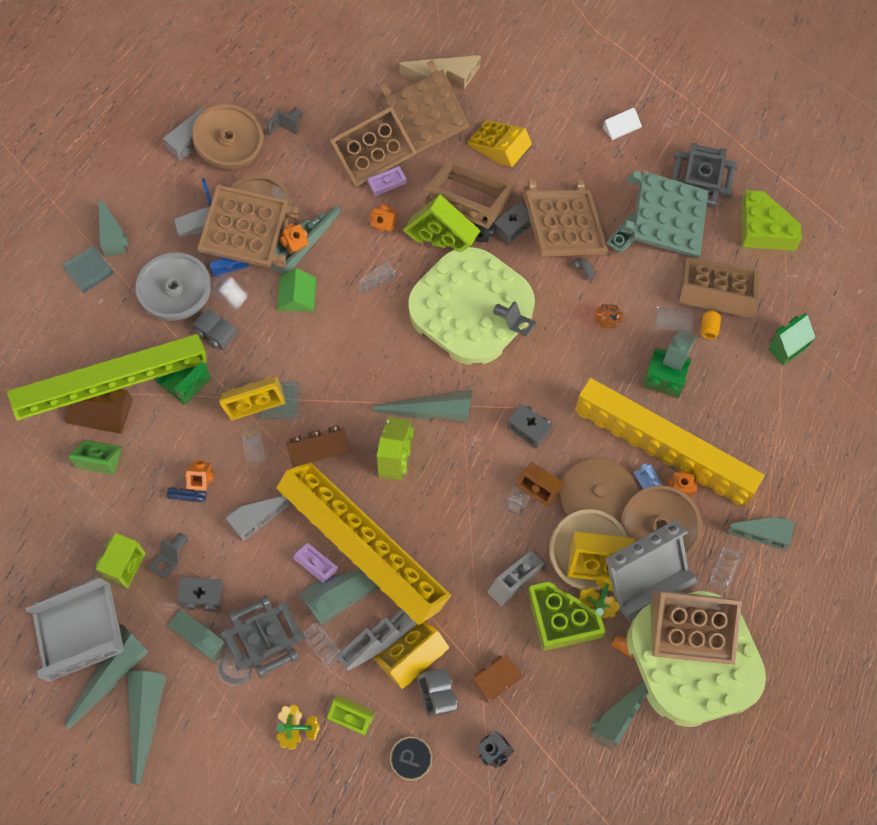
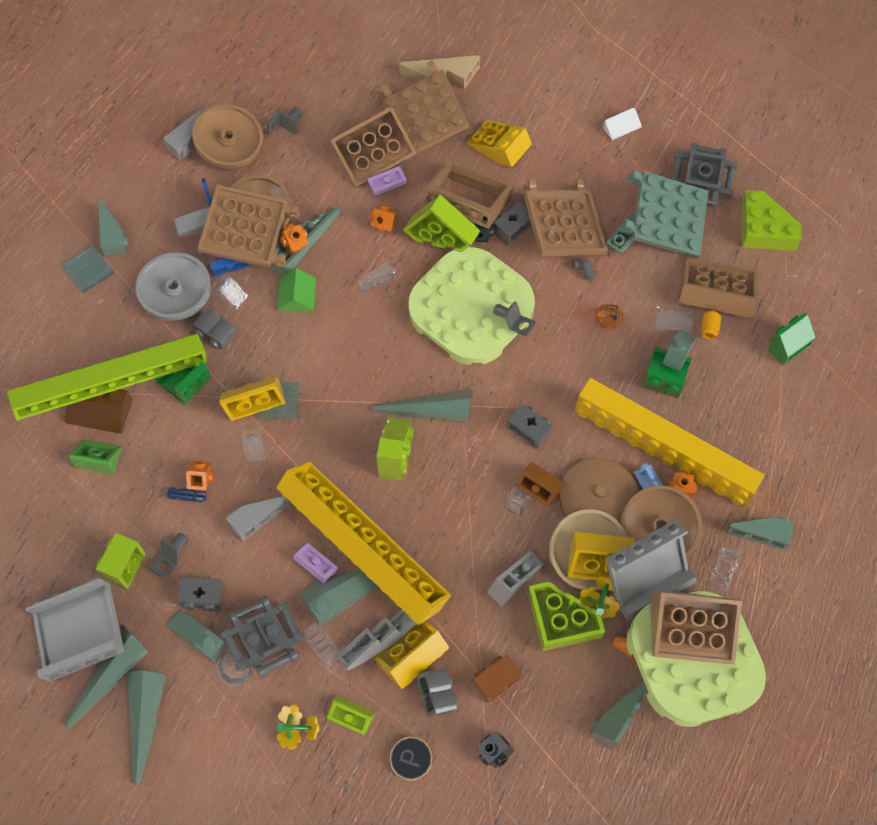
(317, 446): reddish brown slope -> none

